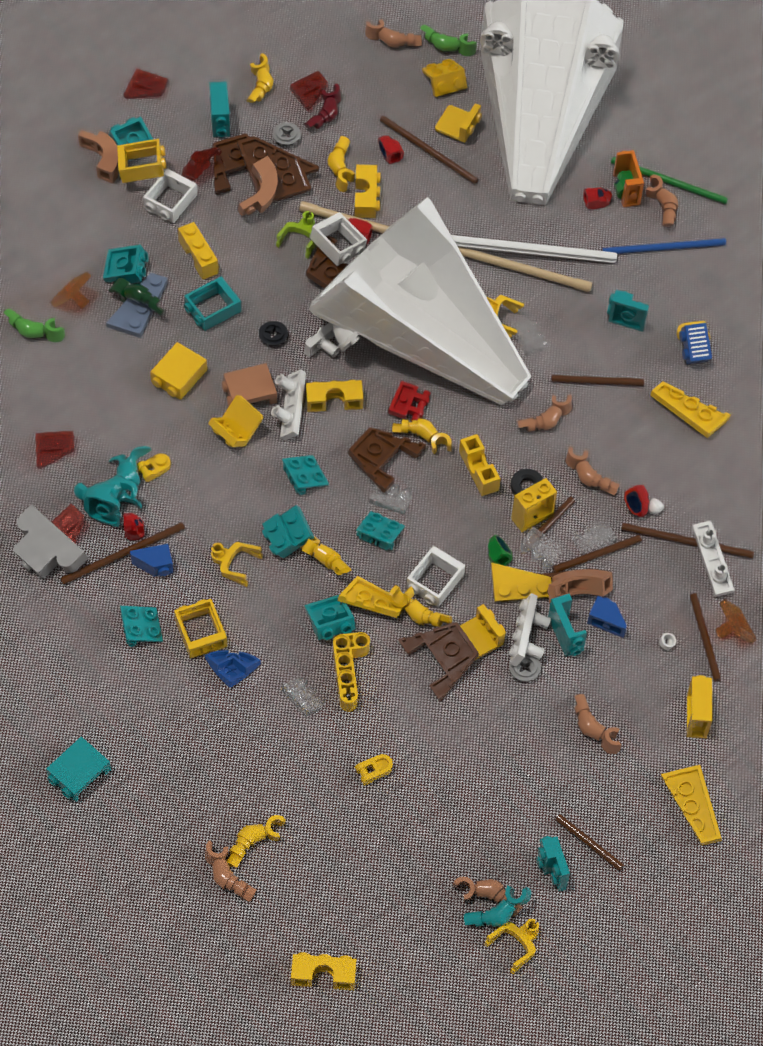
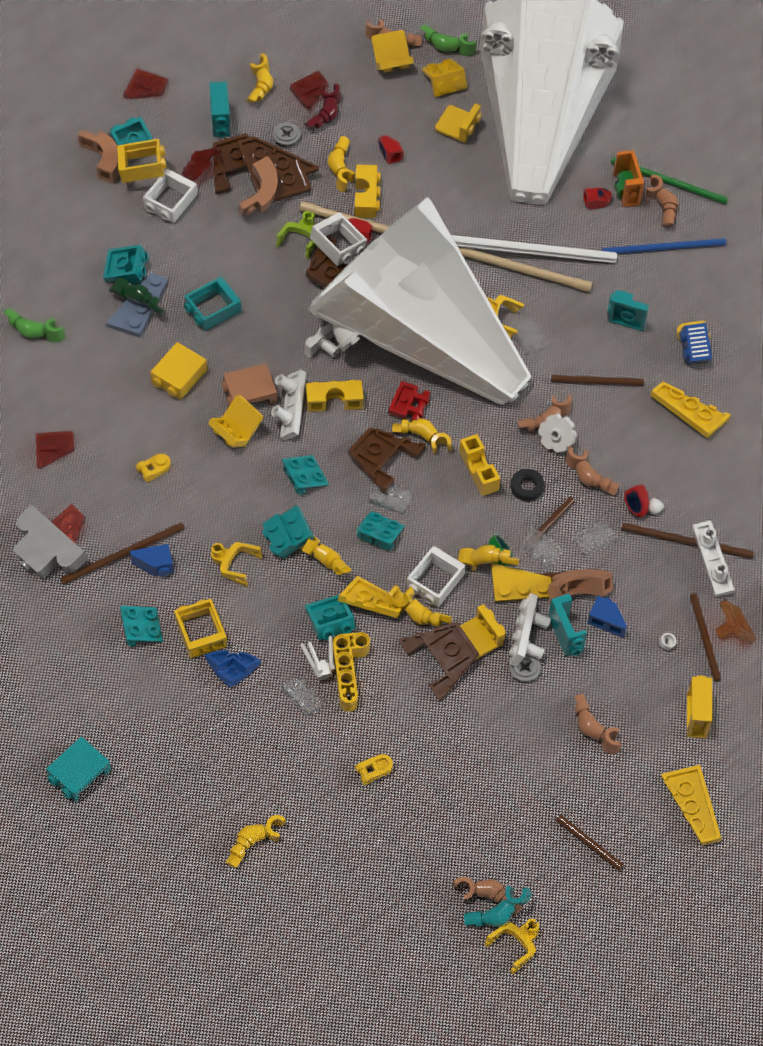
(71, 290): clear orange tile -> none
(104, 498): teal animal -> none
(133, 527): red rock -> none
(194, 243): yellow arch -> none
(224, 876): nougat piece -> none
(266, 330): black gear -> none
(307, 966): yellow arch -> none
(321, 668): none -> white plant
(391, 51): none -> yellow bracket
(429, 149): reddish brown piece -> none
(484, 555): none -> yellow piece
(527, 505): yellow window -> none
(553, 862): teal plate -> none
(557, 433): none -> white plant
(597, 553): reddish brown piece -> none

